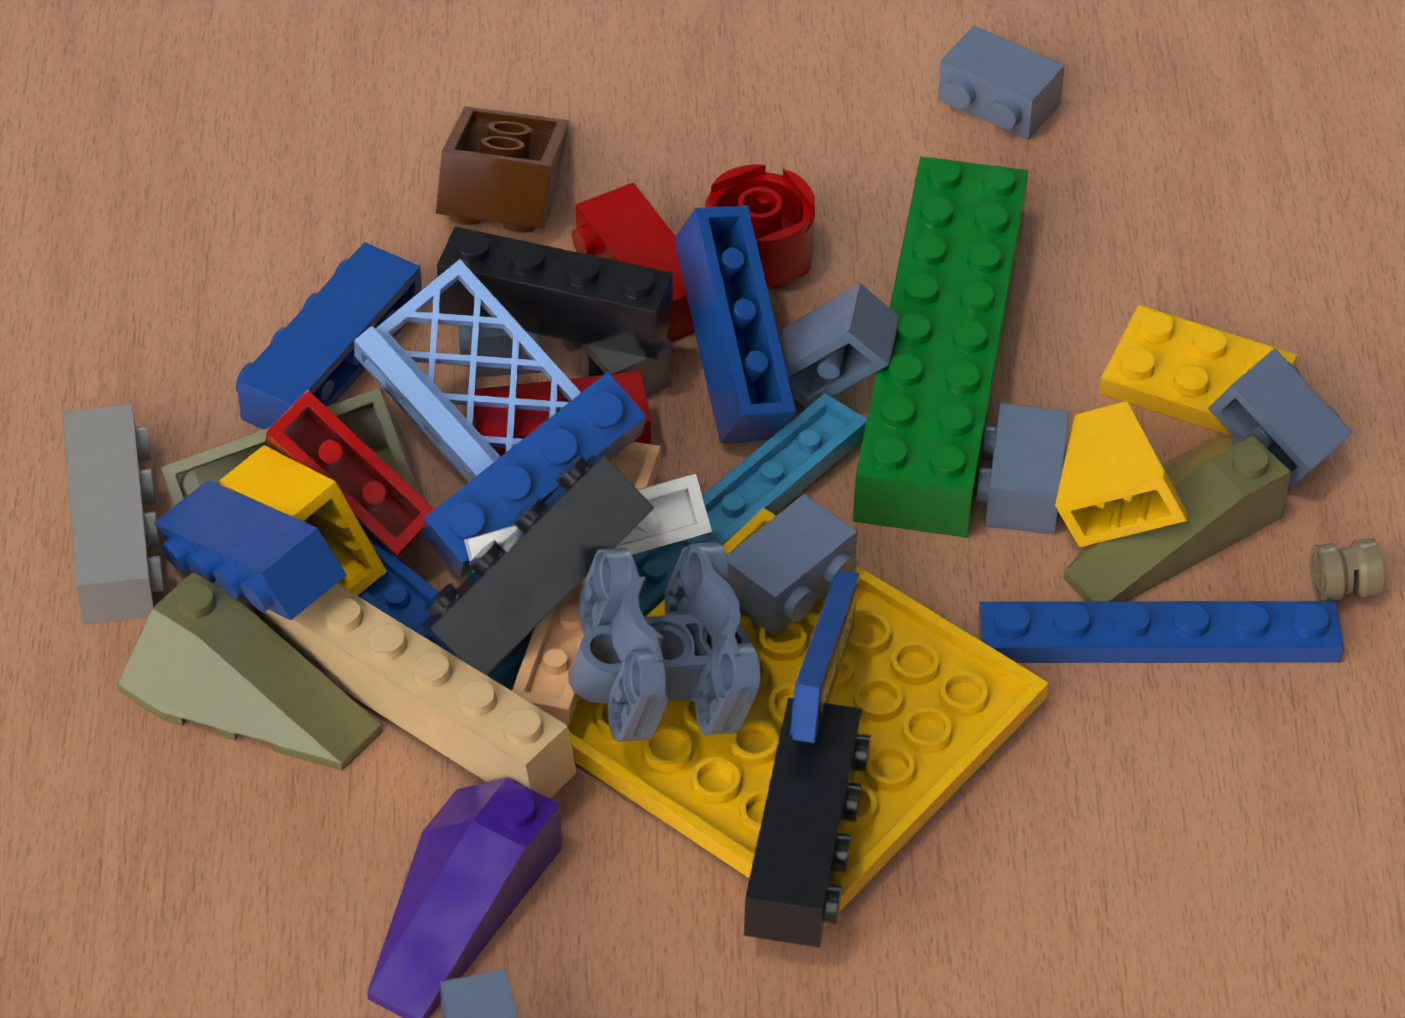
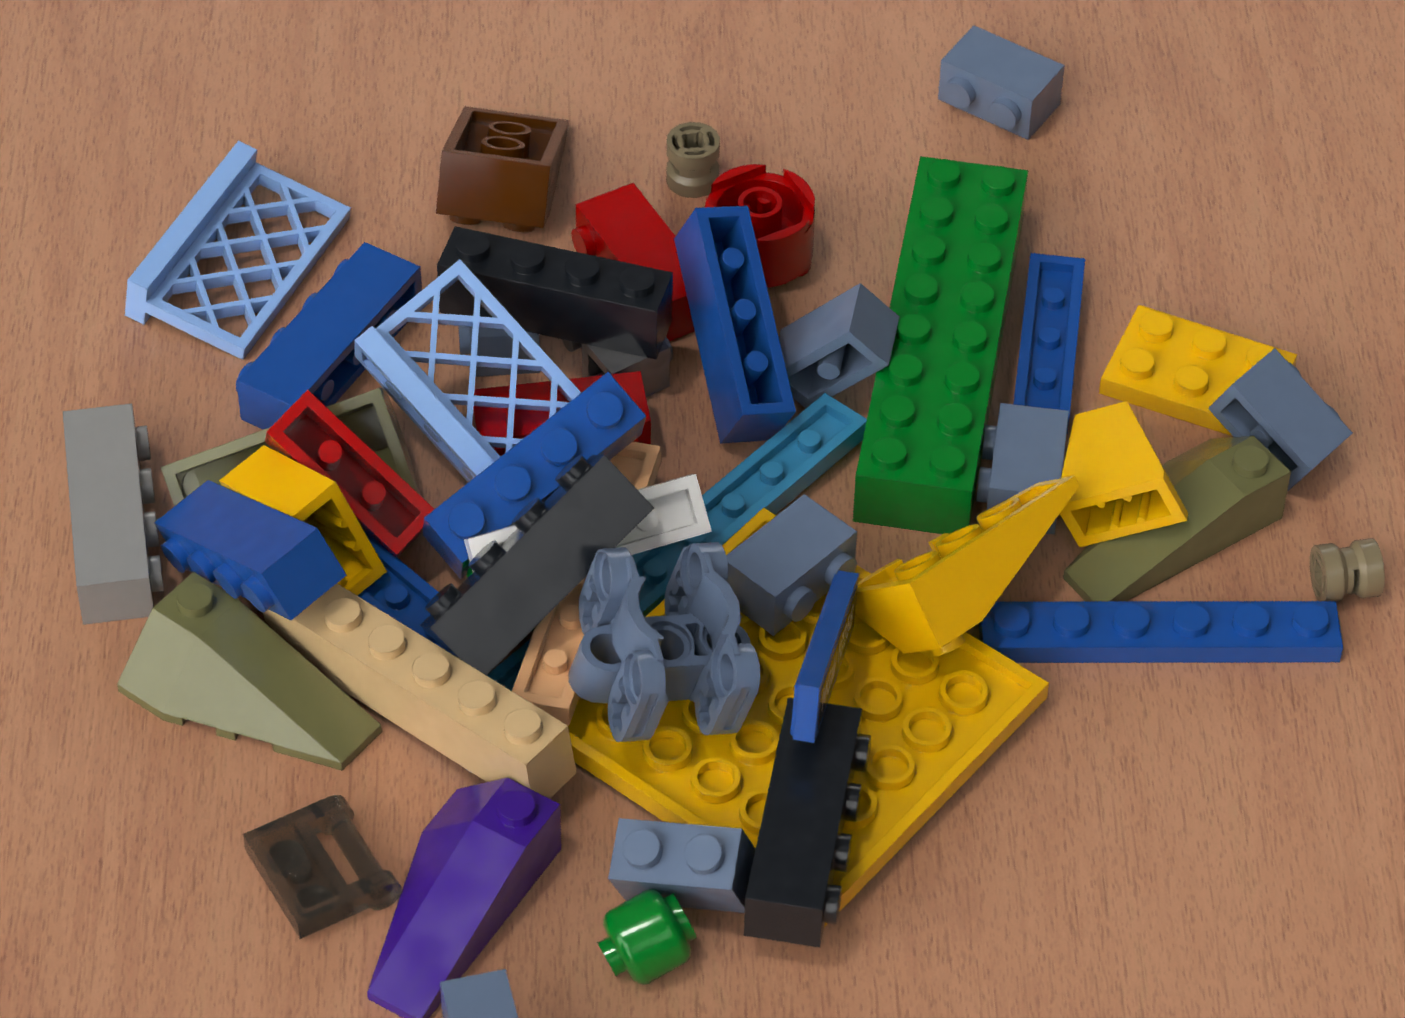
(193, 238): none -> light blue fence
(304, 874): none -> clear smoke plate
(647, 936): none -> green head
(692, 159): none -> dark tan wheel
(694, 862): none -> sand blue brick
(956, 584): none -> yellow wedge
(1049, 332): none -> blue plate

